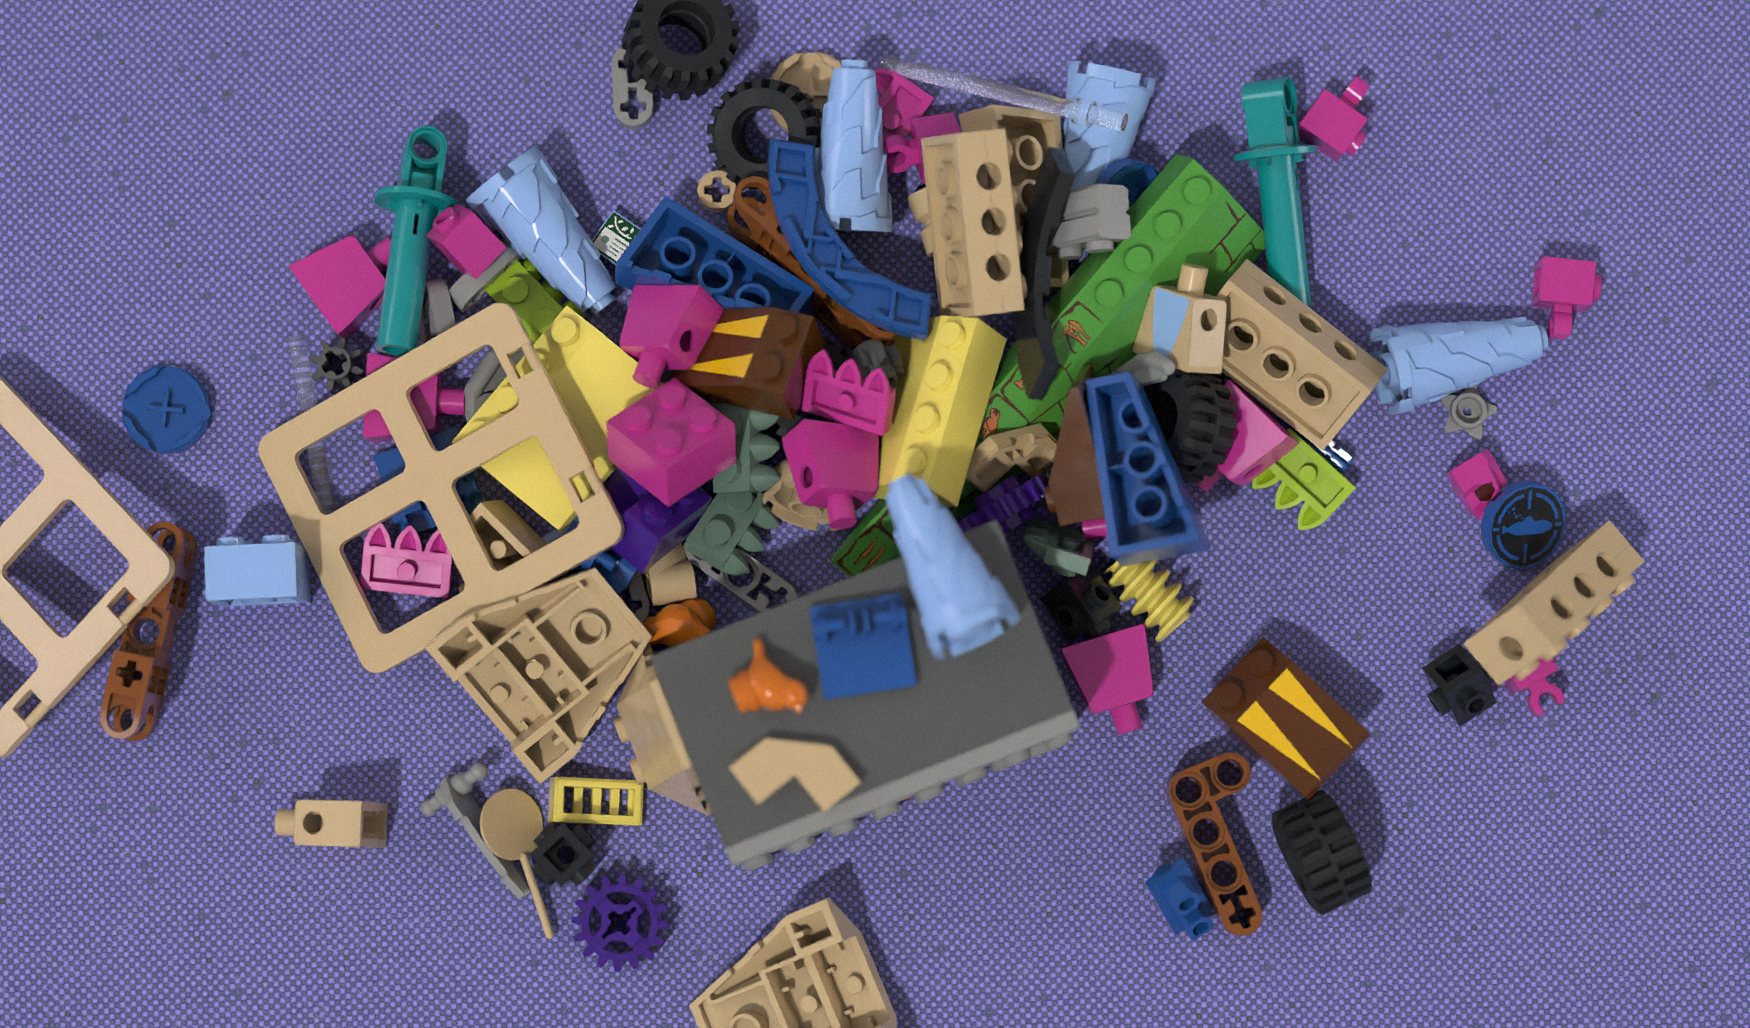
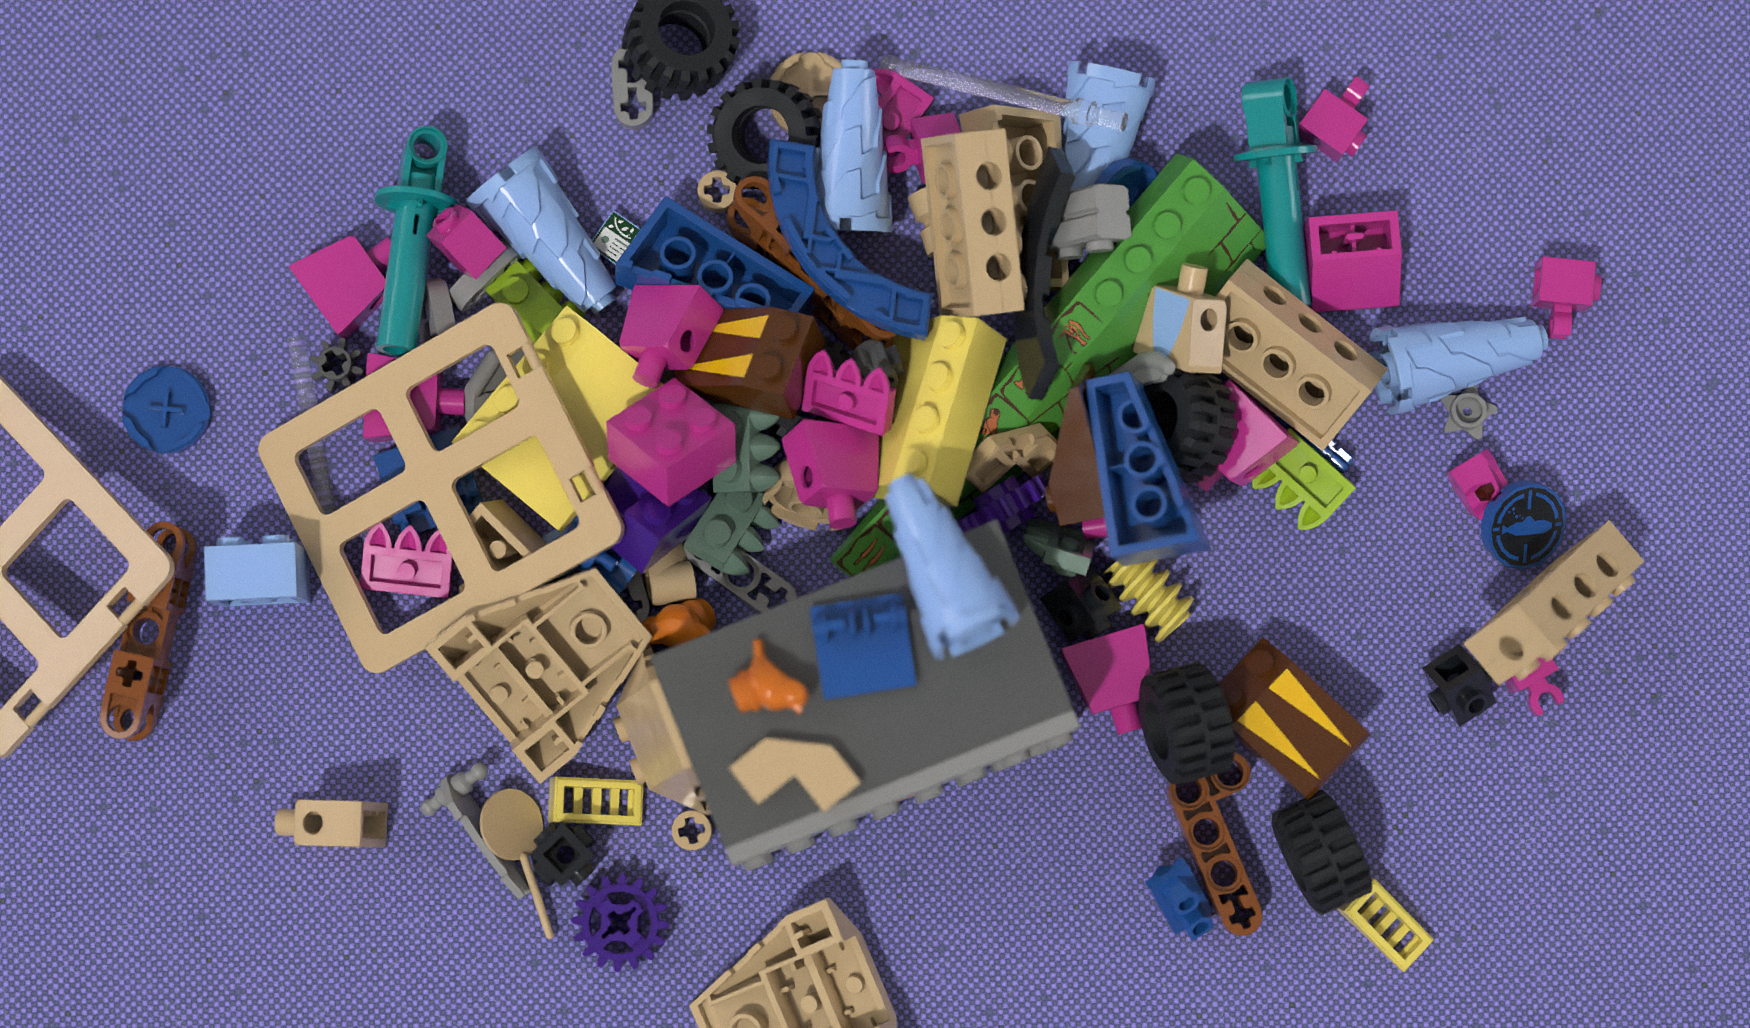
(680, 822): none -> tan bush
(1186, 723): none -> black tyre
(1353, 261): none -> dark pink slope
(1373, 933): none -> light yellow slope

